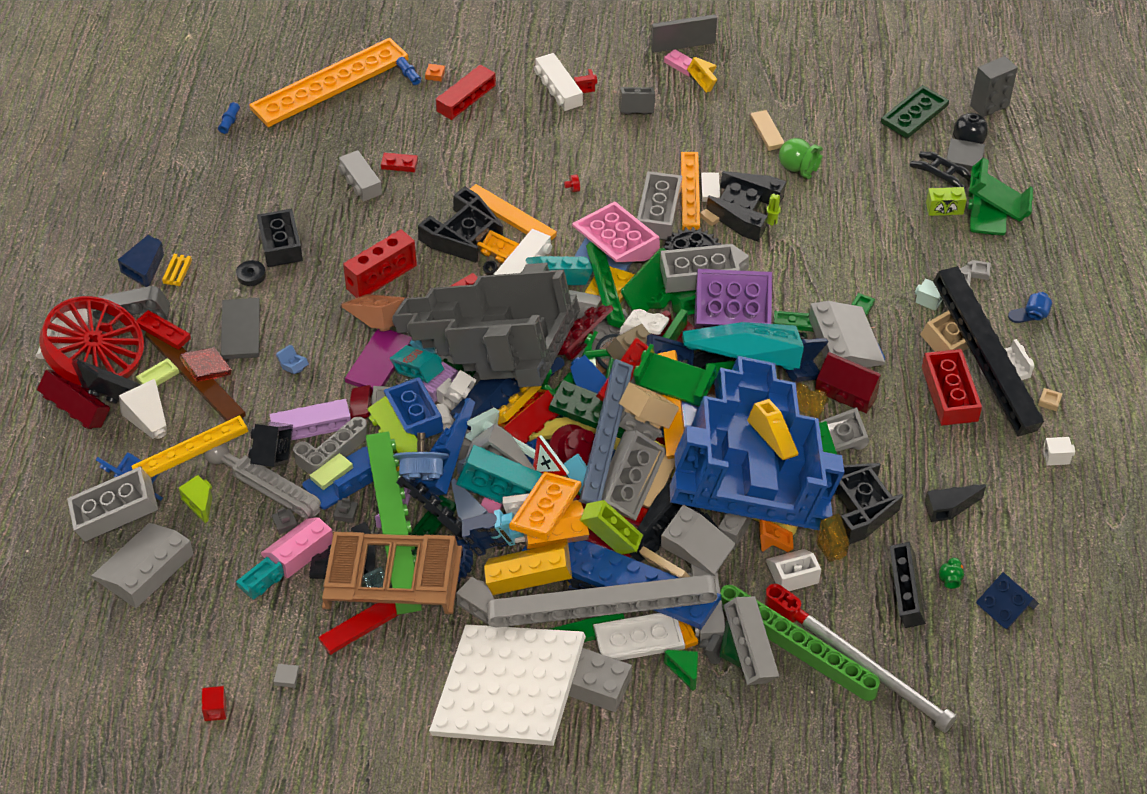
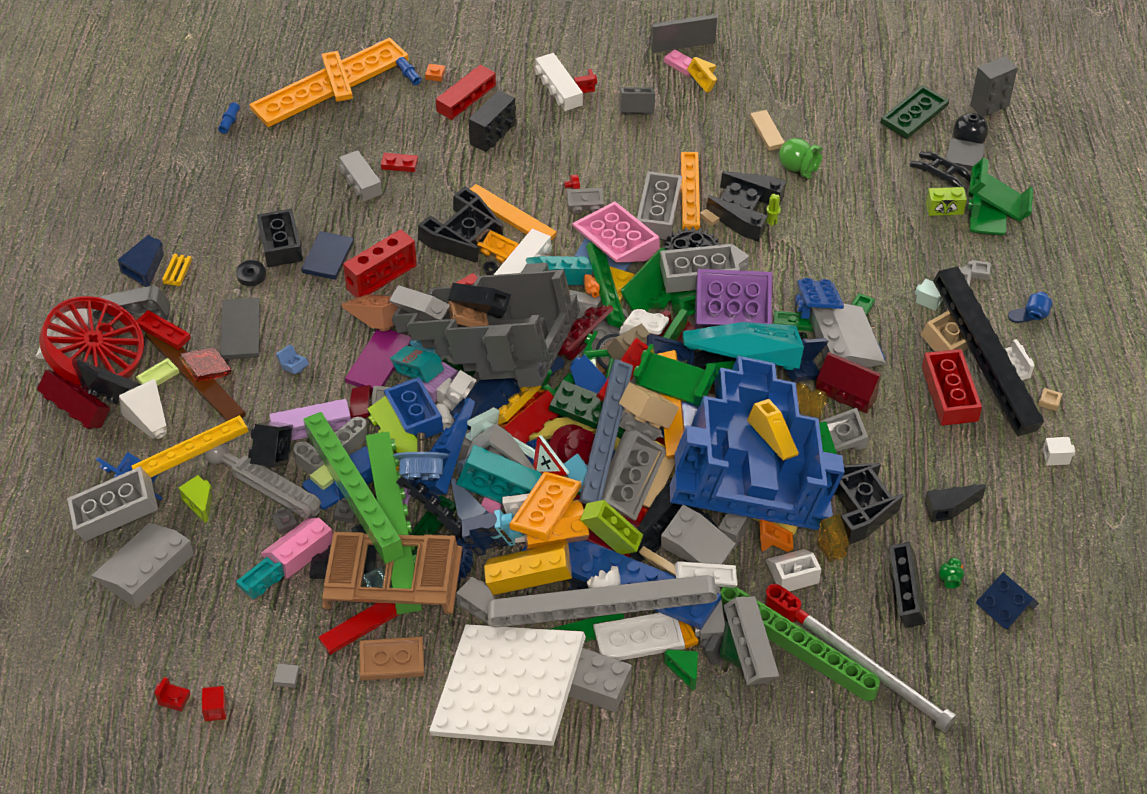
(171, 695): none -> red bracket
(327, 255): none -> dark blue tile
(337, 76): none -> light orange plate
(353, 488): none -> bright green brick
(391, 658): none -> medium nougat tile
(417, 302): none -> light grey slope
(467, 316): none -> medium nougat tile
(480, 298): none -> black slope
(492, 121): none -> black brick
(585, 200): none -> light grey bracket
(591, 286): none -> orange piece
(605, 579): none -> white hair
(710, 185): white tile -> none
(723, 574): none -> white tile
(816, 294): none -> blue bracket

